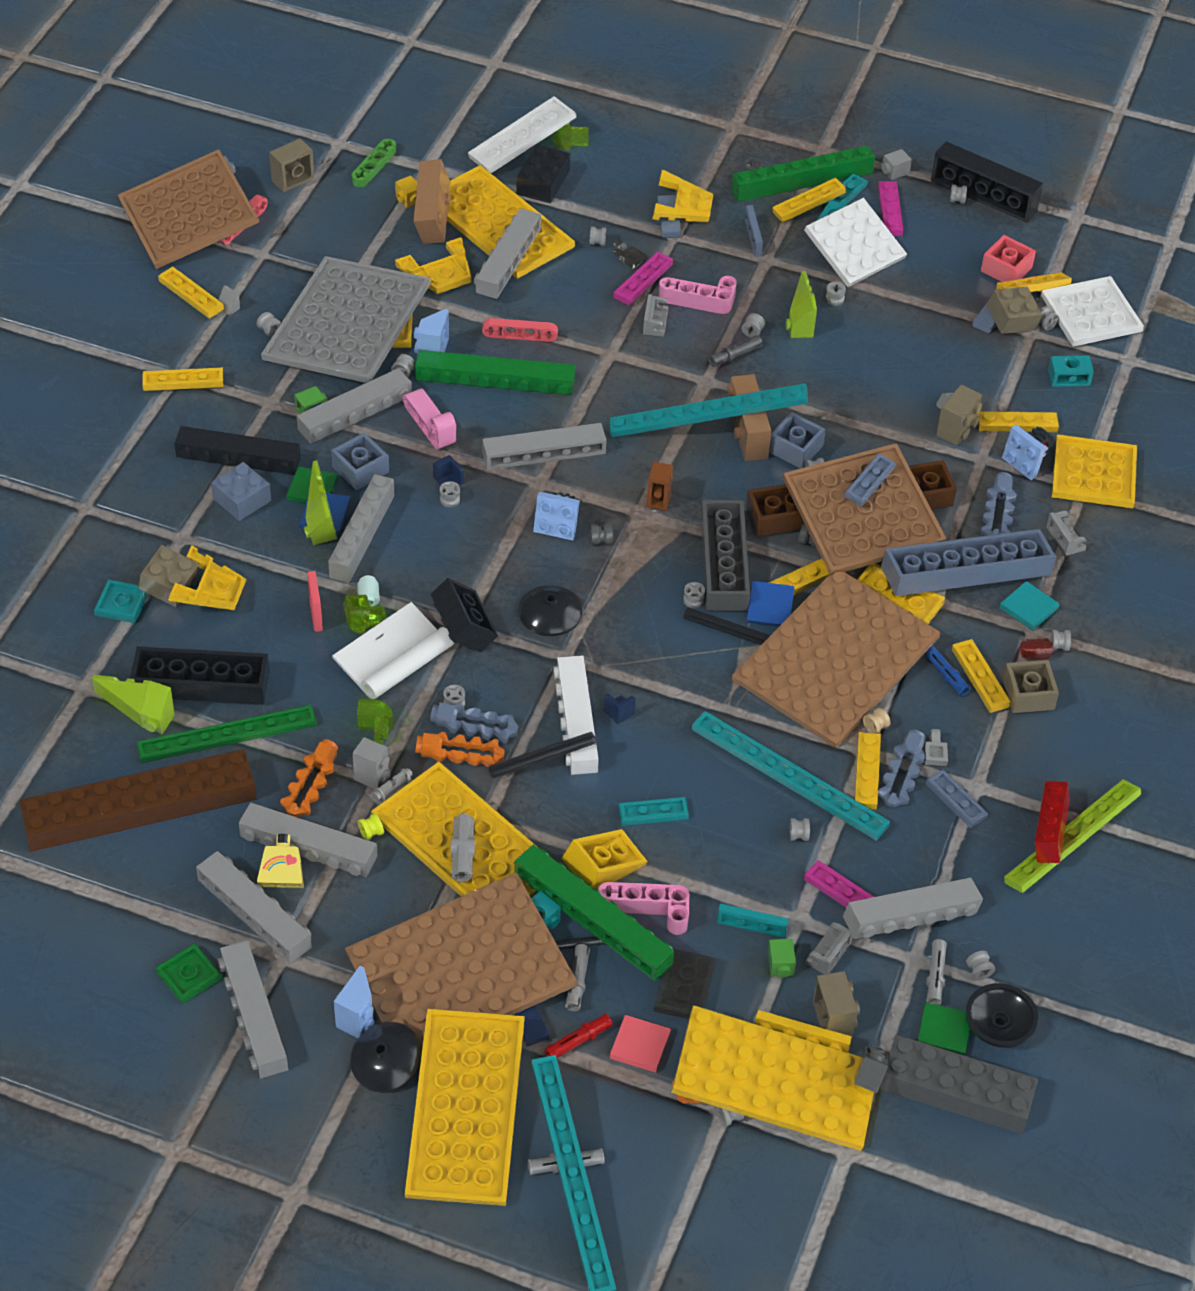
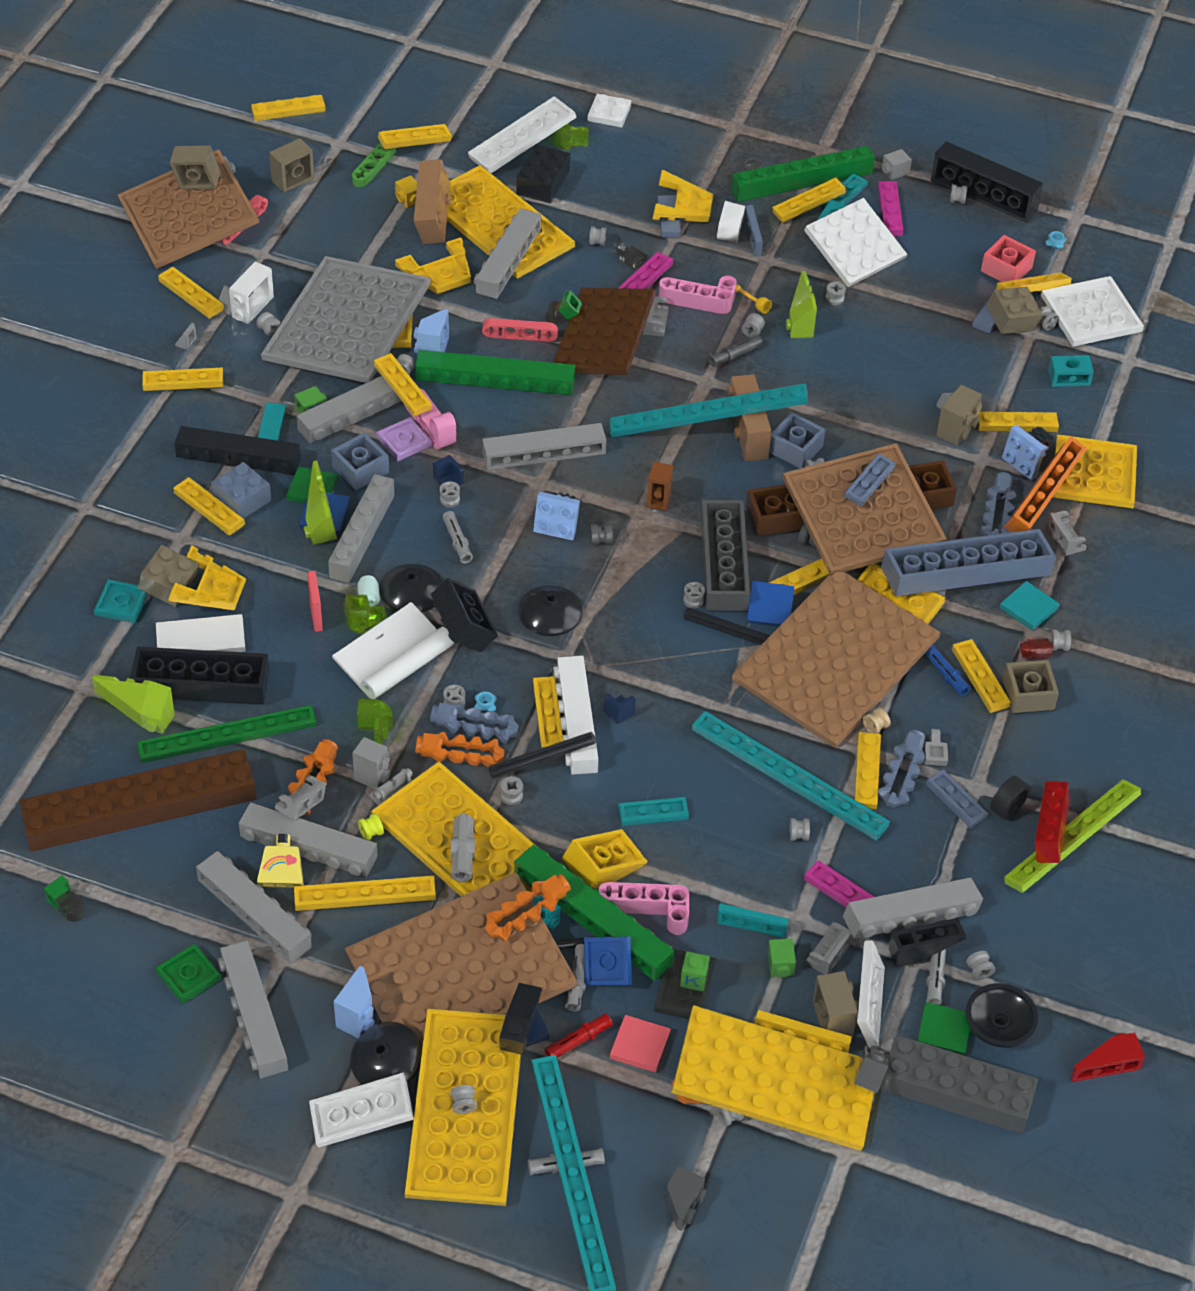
(62, 899): none -> leg
(187, 337): none -> light grey slope
(195, 167): none -> dark tan brick
(209, 506): none -> yellow plate
(209, 633): none -> white tile
(256, 280): none -> white window
(272, 421): none -> teal tile
(288, 107): none -> yellow plate
(302, 799): none -> light grey hinge
(361, 1110): none -> white tile
(364, 893): none -> yellow plate
(402, 384): none -> yellow plate
(404, 439): none -> lavender tile
(409, 584): none -> black dish
(414, 136): none -> yellow plate
(463, 1099): none -> light grey wheel
(464, 551): none -> light grey pin
(488, 698): none -> medium azure plate
(515, 793): none -> light grey wheel
(519, 1018): none -> black slope
(547, 710): none -> yellow plate
(551, 891): none -> orange sword
(564, 309): none -> leg
(605, 330): none -> reddish brown plate
(607, 960): none -> blue tile
(609, 110): none -> white plate
(682, 1195): none -> dark grey slope
(695, 971): none -> bright green brick
(730, 222): none -> white piece
(762, 304): none -> yellow hinge
(871, 994): none -> white tile
(924, 941): none -> black slope
(1010, 797): none -> black tyre
(1046, 486): none -> orange brick
(1056, 240): none -> medium azure plate
(1115, 1056): none -> red slope

